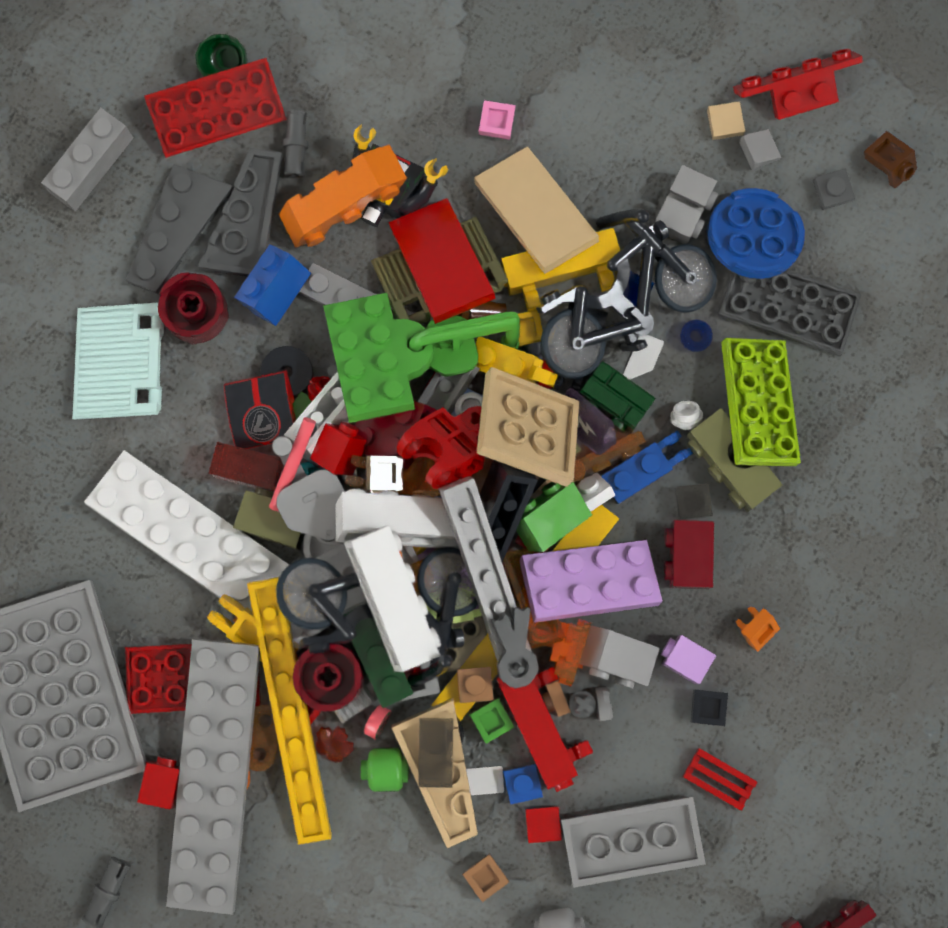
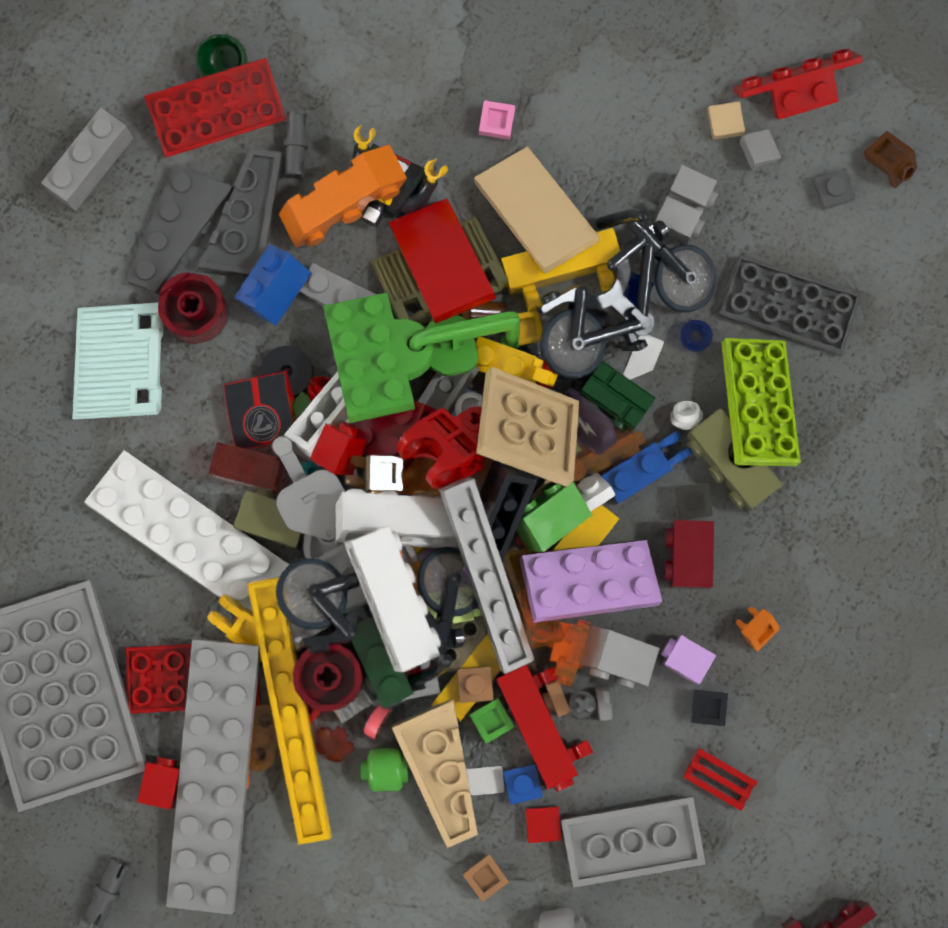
(294, 459): coral bar -> none
(435, 752): clear smoke tile -> none
(516, 664): dark grey piece -> none
(755, 233): blue tile -> none

